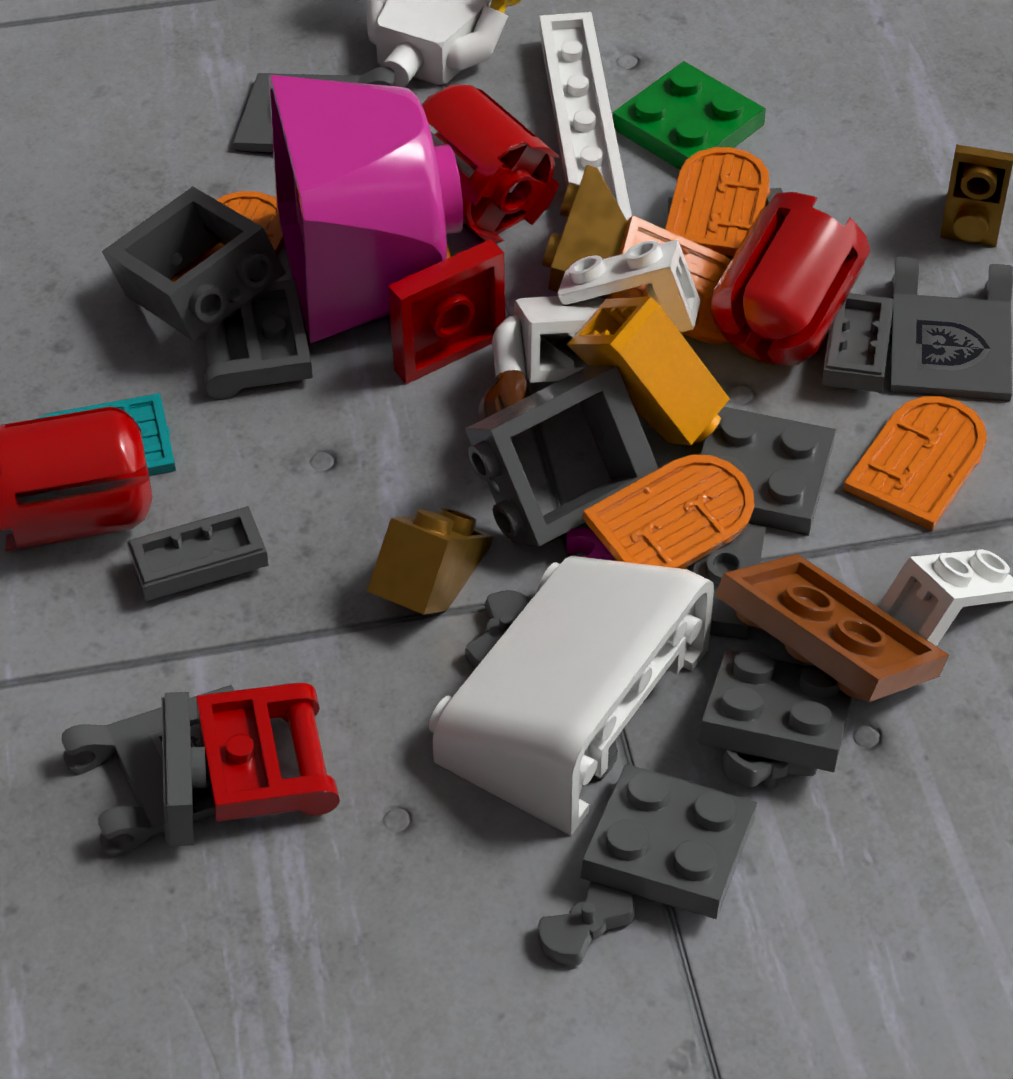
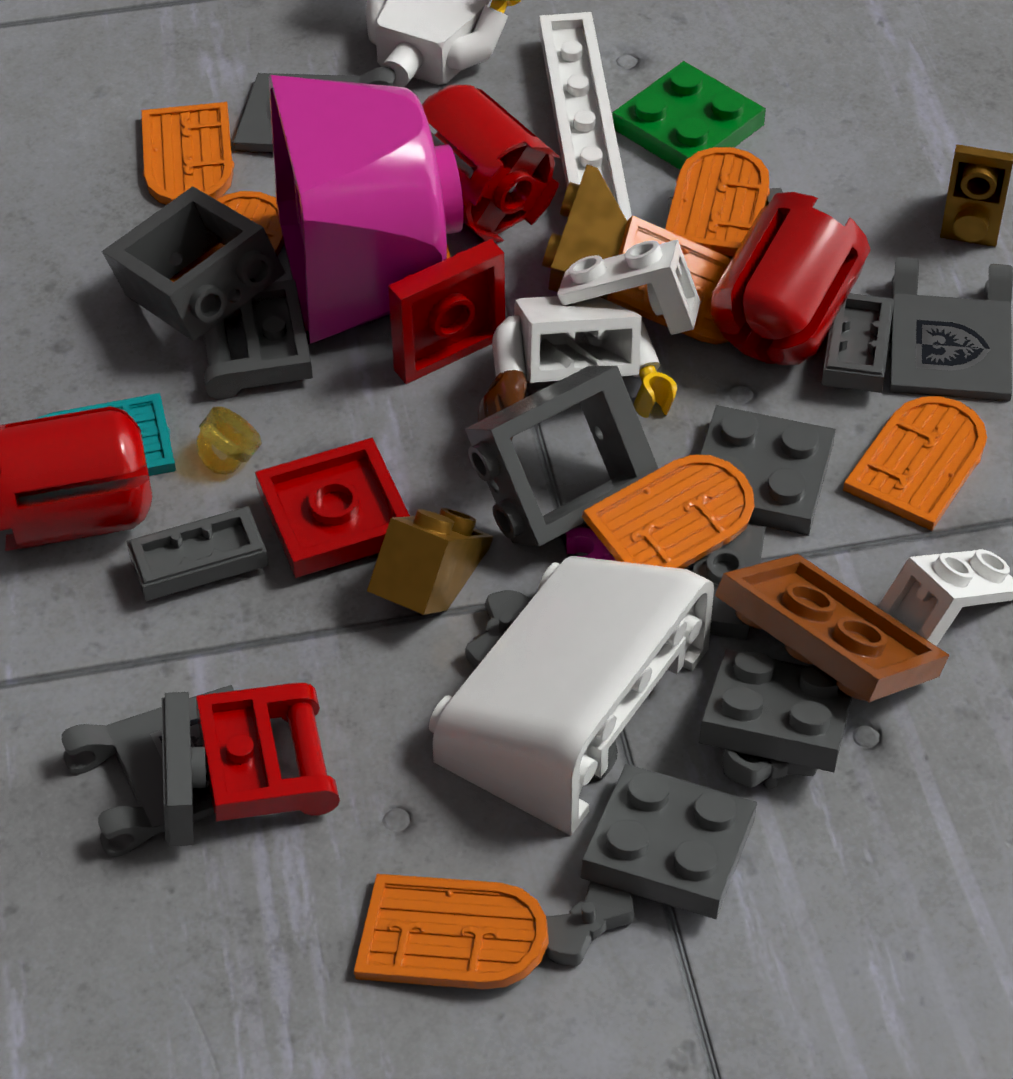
(187, 150): none -> orange window
(228, 434): none -> clear yellow tile
(330, 505): none -> red plate
(450, 933): none -> orange window
(657, 365): light orange slope -> none

